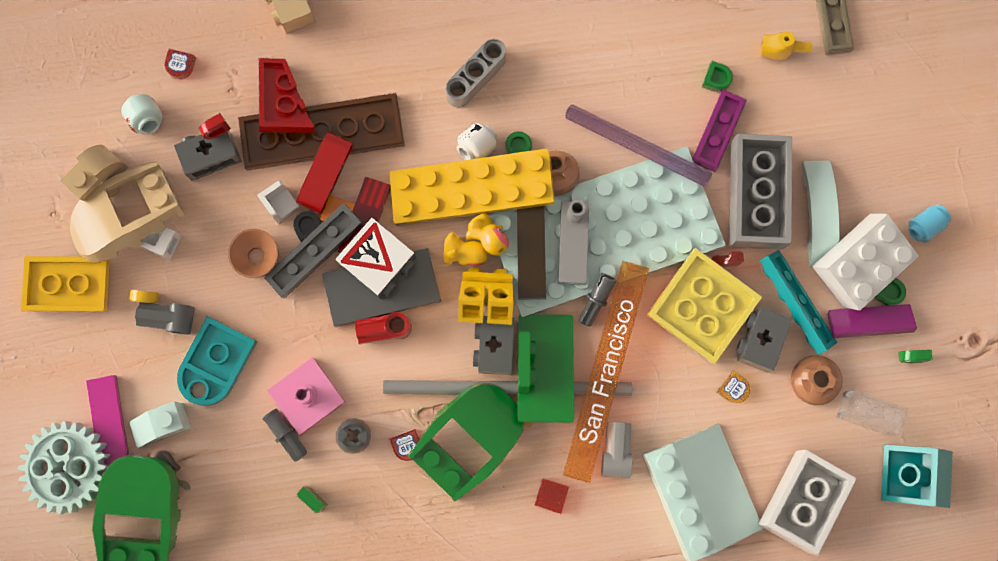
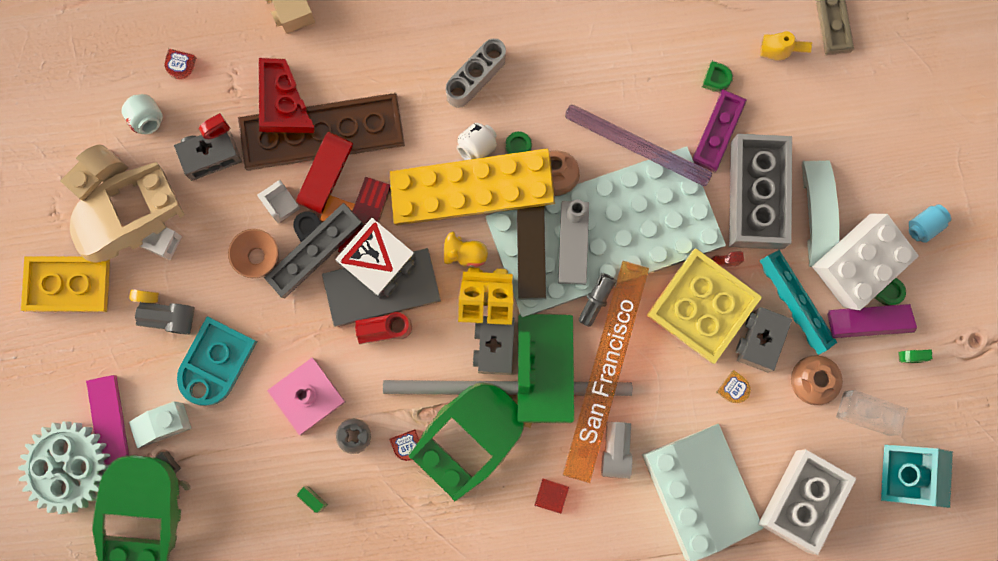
(285, 435): dark grey axle -> none
(491, 235): yellow animal -> none

